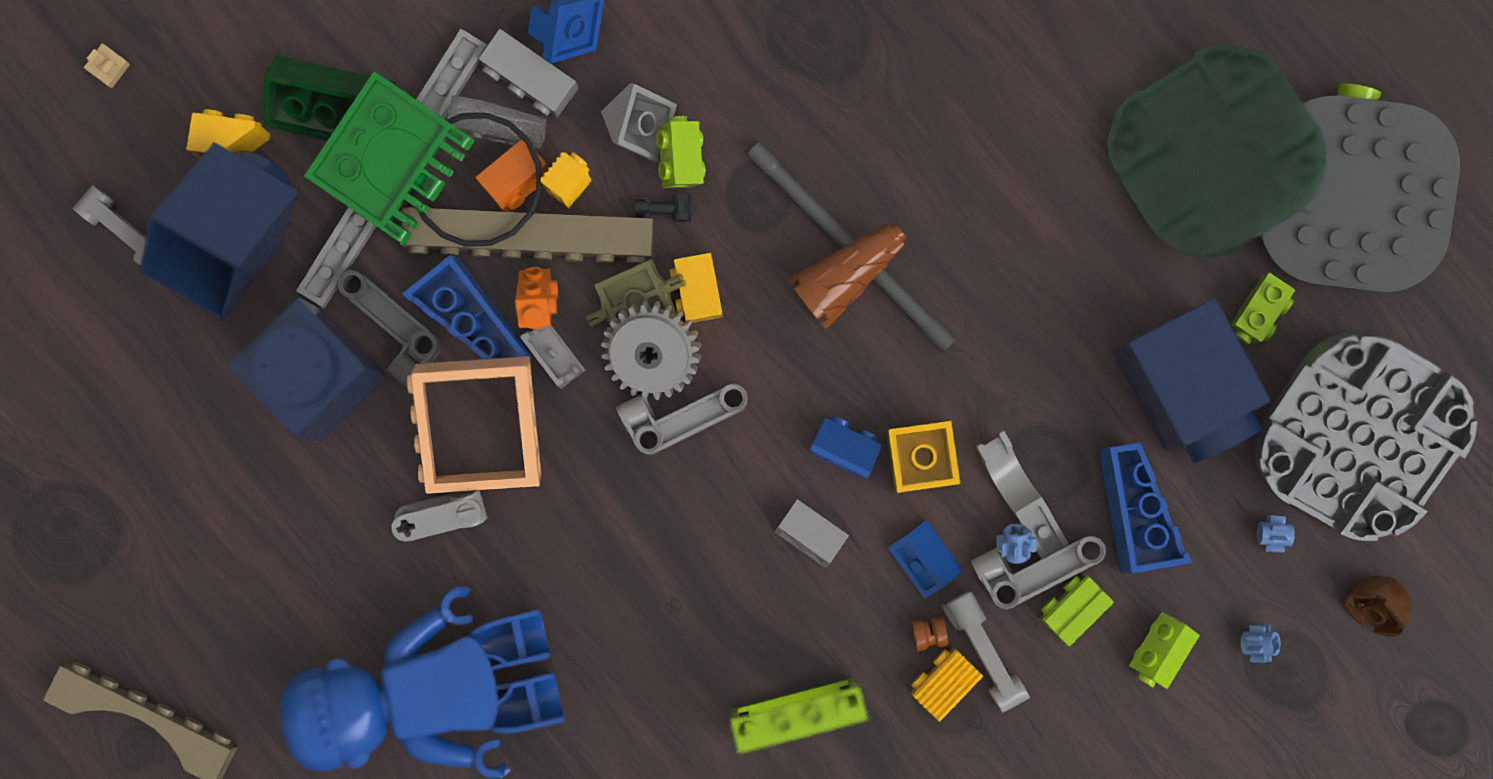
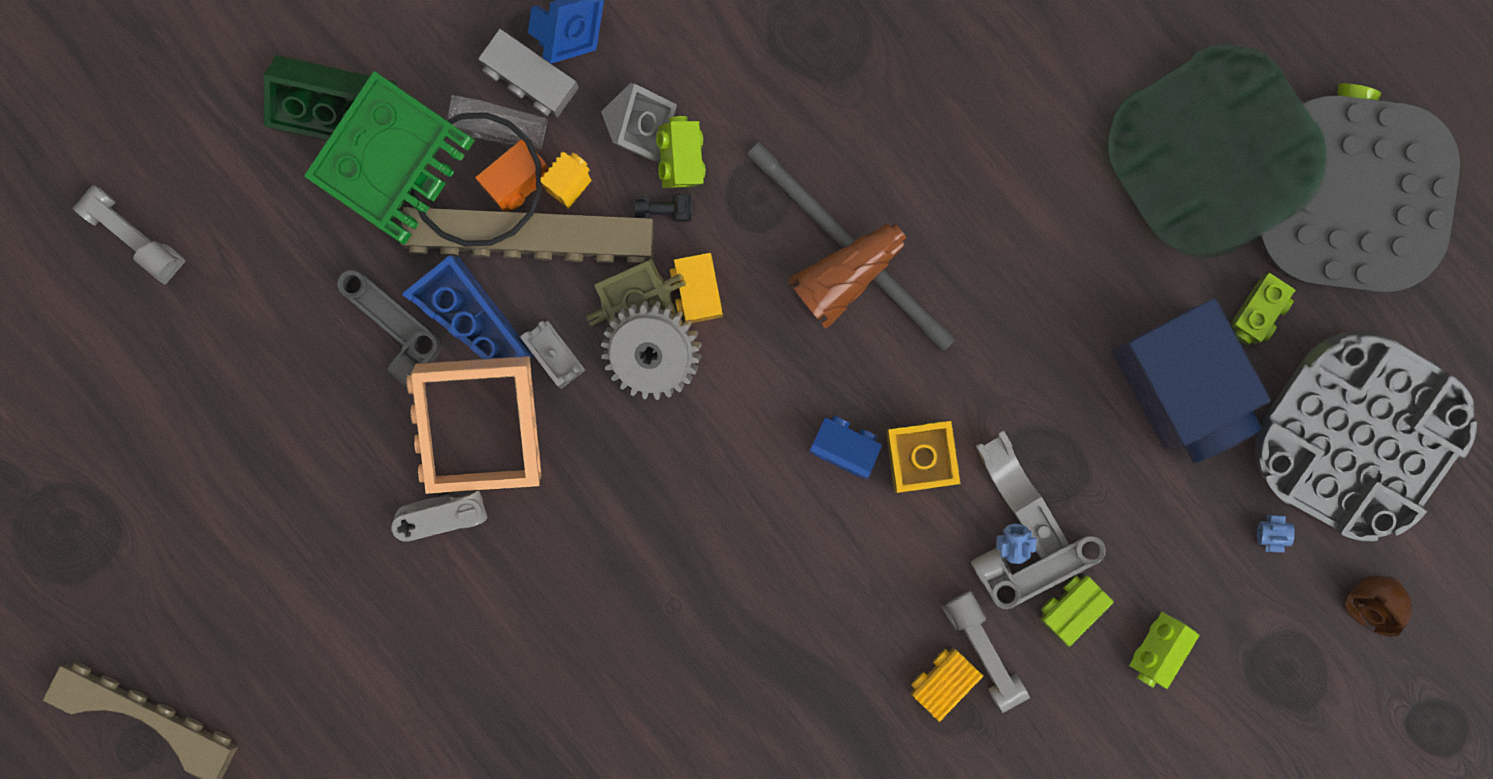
(106, 65): tan tile -> none
(219, 228): dark blue container -> none
(231, 133): yellow slope -> none
(288, 360): dark blue container -> none
(347, 712): blue piece -> none
(354, 229): light grey plate -> none
(536, 298): orange brick -> none
(681, 424): light grey piece -> none
(797, 715): lime window -> none
(811, 533): light grey hinge -> none
(923, 637): dark orange wheel -> none
(925, 559): blue panel -> none
(1138, 512): blue wedge -> none
(1260, 643): medium blue gear -> none

